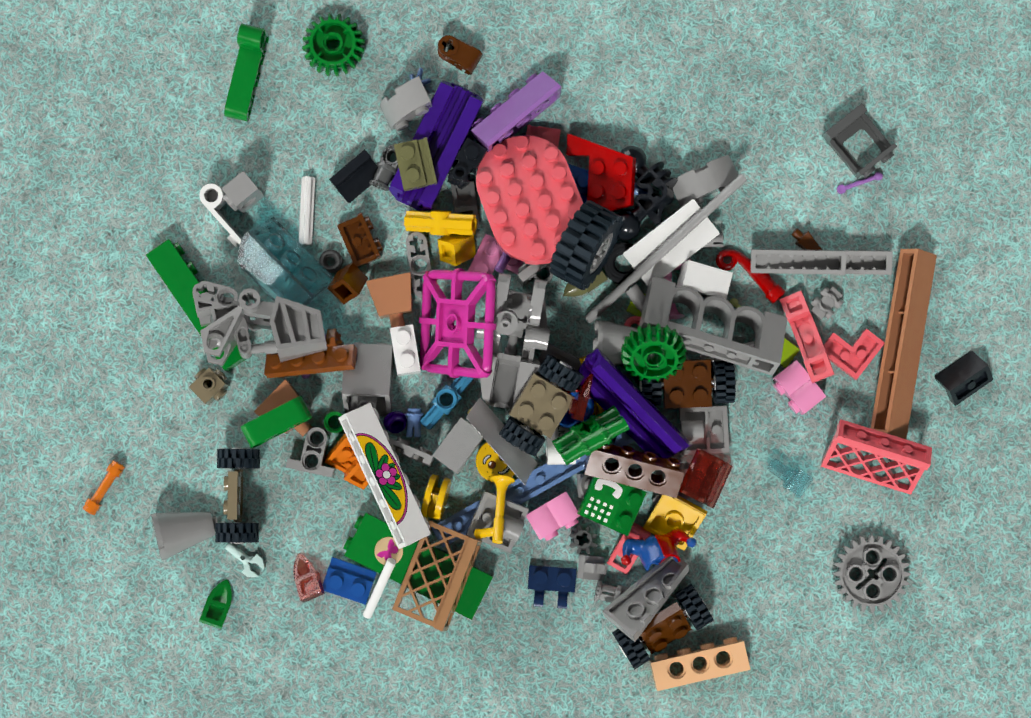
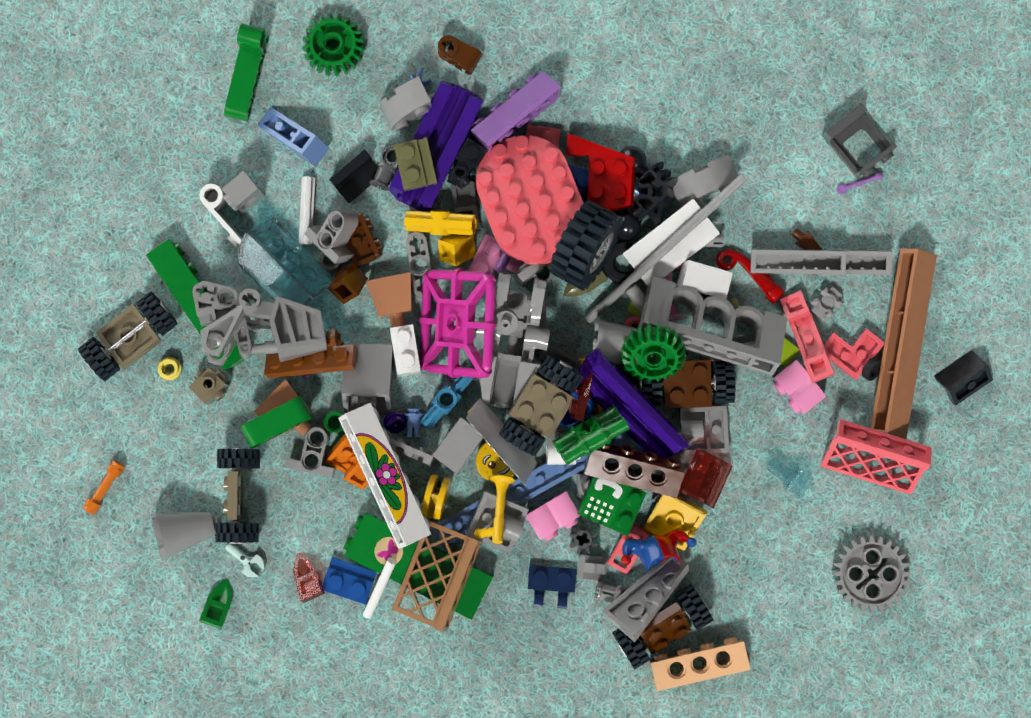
(127, 336): none -> plate
(162, 368): none -> light yellow plate
(293, 136): none -> medium blue slope
(335, 234): none -> light grey tile
(871, 369): none -> black piece

